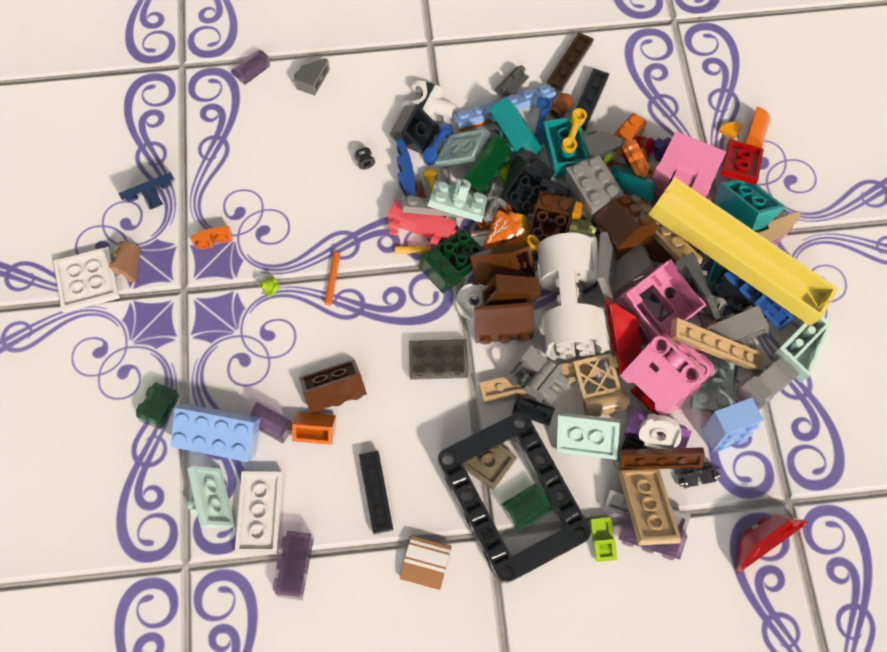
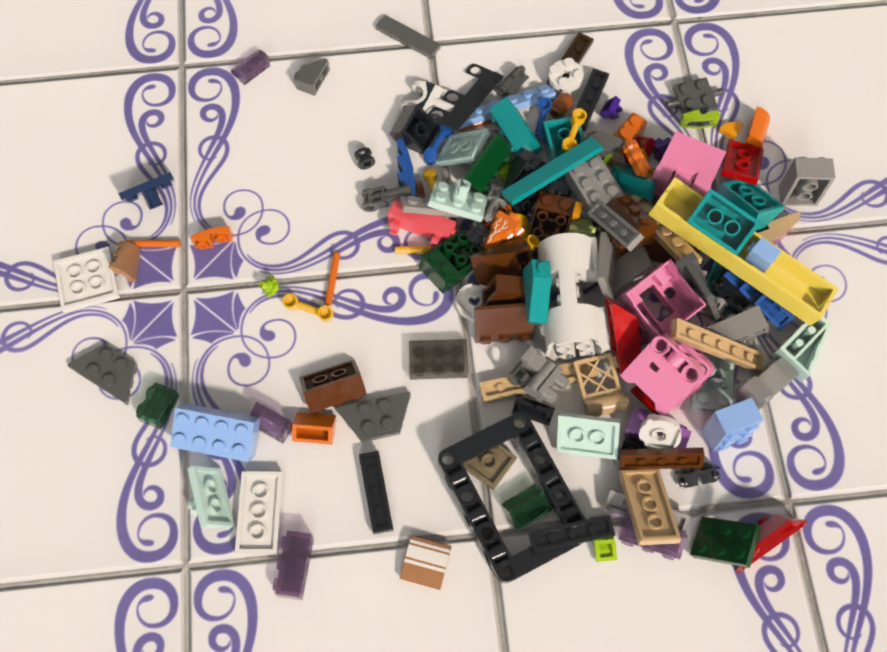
(108, 371): none -> dark grey wing
(156, 243): none -> orange bar
(292, 303): none -> yellow bar
(376, 417): none -> dark grey wing
(378, 197): none -> dark grey connector
(408, 37): none -> dark grey tile
(467, 103): none -> black piece
(476, 233): none -> black wheel
(537, 290): none -> teal slope
(551, 171): none -> teal tile
(568, 67): none -> white plate
(571, 534): none -> black plate
(610, 108): none -> dark purple tile
(615, 225): none -> light grey plate
(694, 96): none -> dark grey plate
(696, 120): none -> lime slope
(723, 221): none -> teal brick
(725, 541): none -> dark green plate
(762, 254): none -> light blue brick
(807, 181): none -> light grey brick

